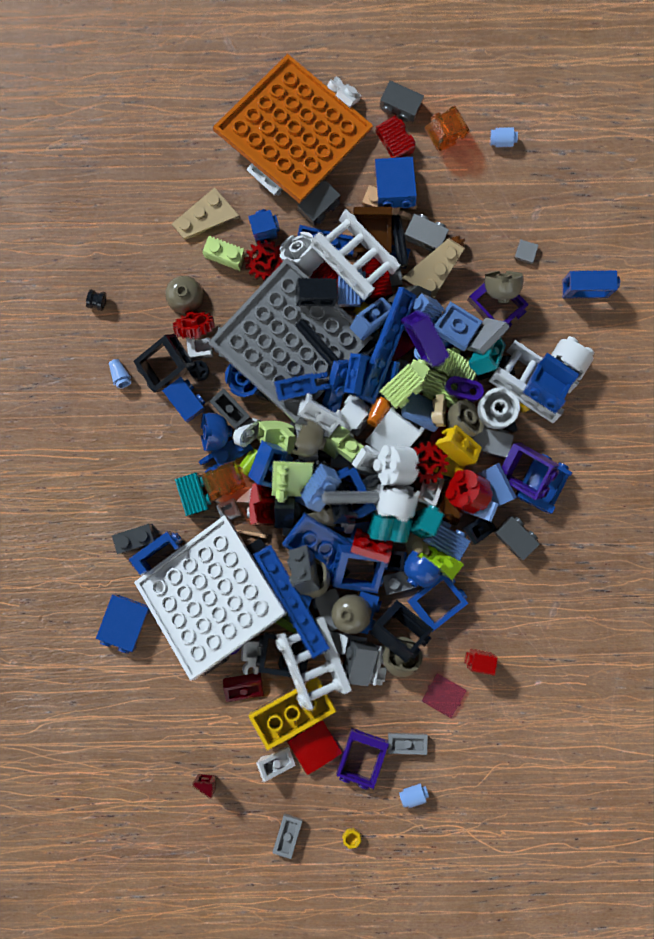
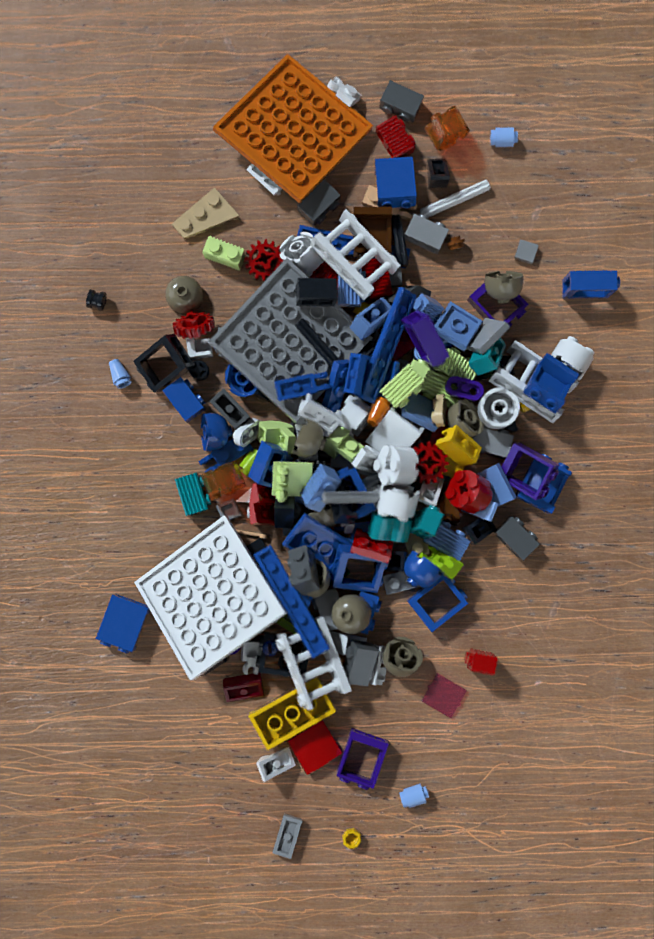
(134, 538): dark grey brick -> none
(139, 559): blue panel -> none
(205, 784): dark red slope -> none
(264, 225): blue brick -> none
(273, 646): none -> clear blue hinge
(407, 743): light grey plate -> none
(409, 620): black window -> none
(435, 267): tan wing -> none
(438, 173): none -> black slope
(455, 199): none -> white axle

